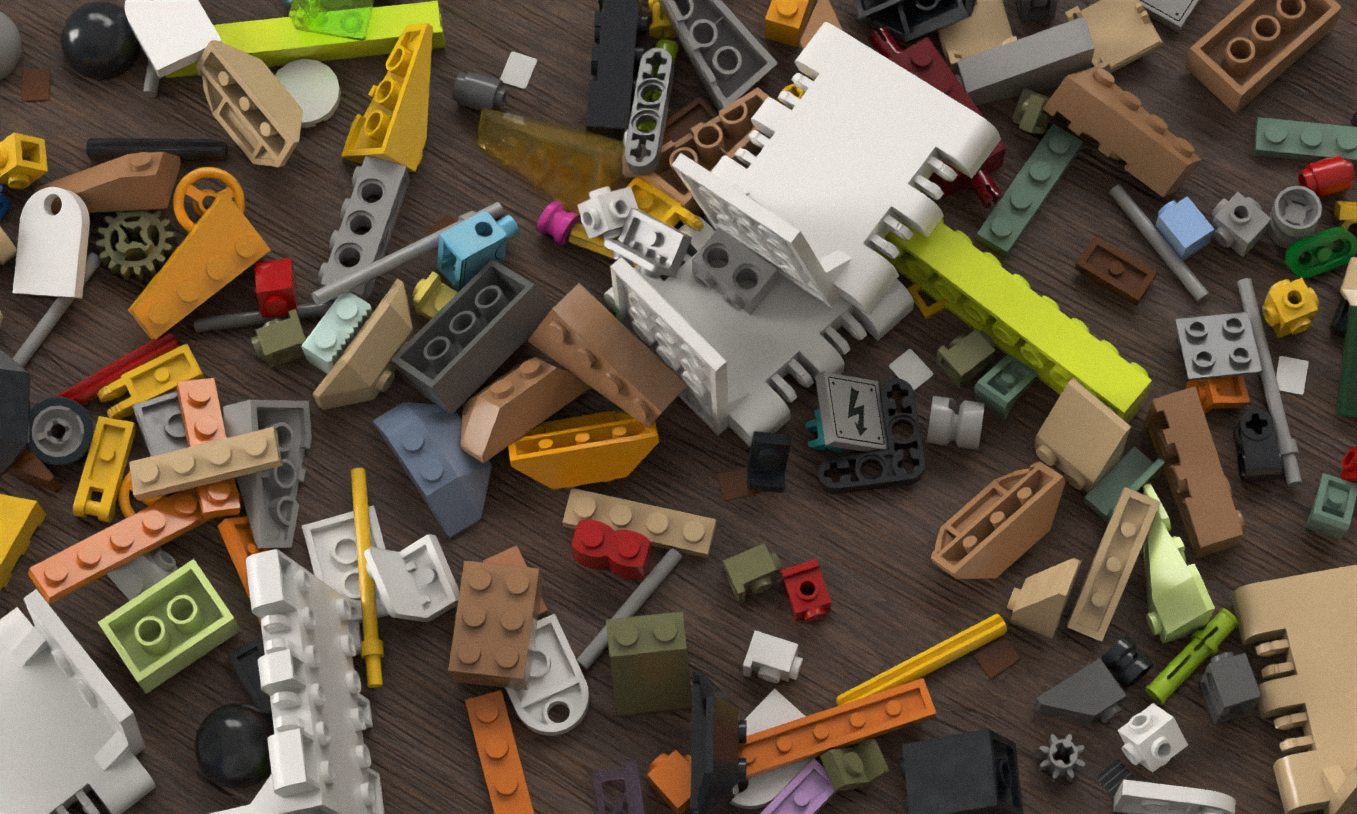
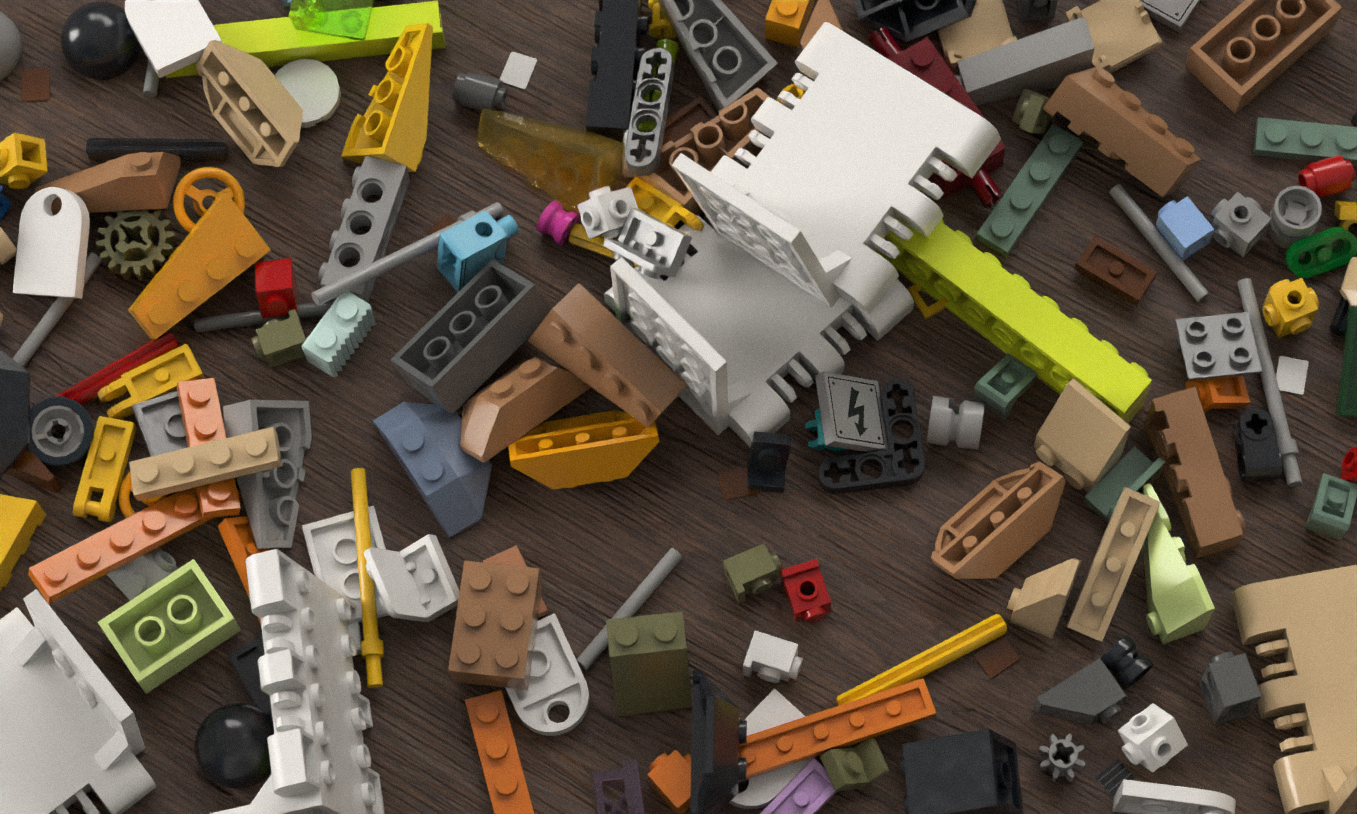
(366, 362): tan wedge -> none
(431, 296): light yellow bracket -> none
(602, 548): red brick -> none
(662, 526): tan plate -> none
(741, 265): light grey brick -> none
(911, 369): white sticker -> none
(966, 356): olive brick -> none
(1203, 644): lime pin -> none

